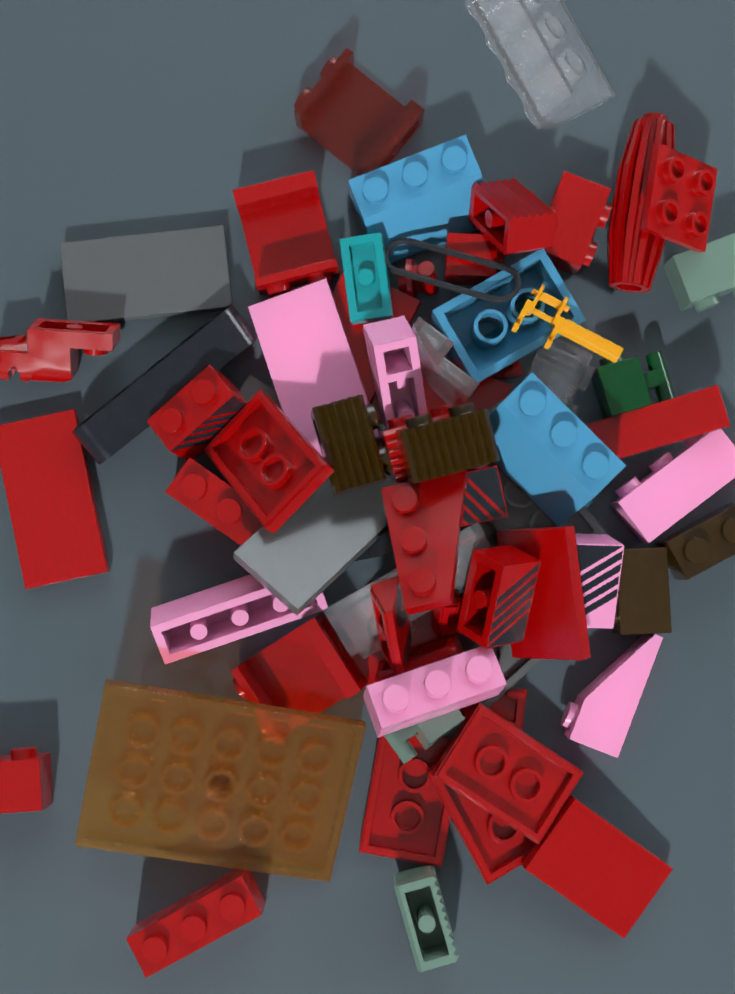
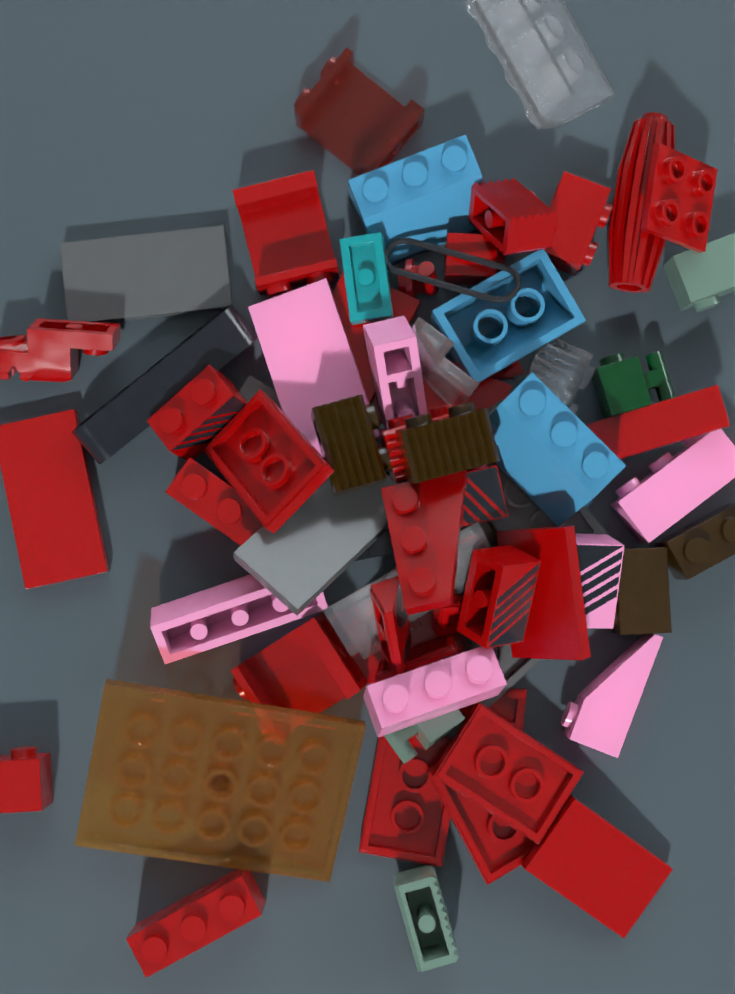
(567, 327): light orange piece -> none

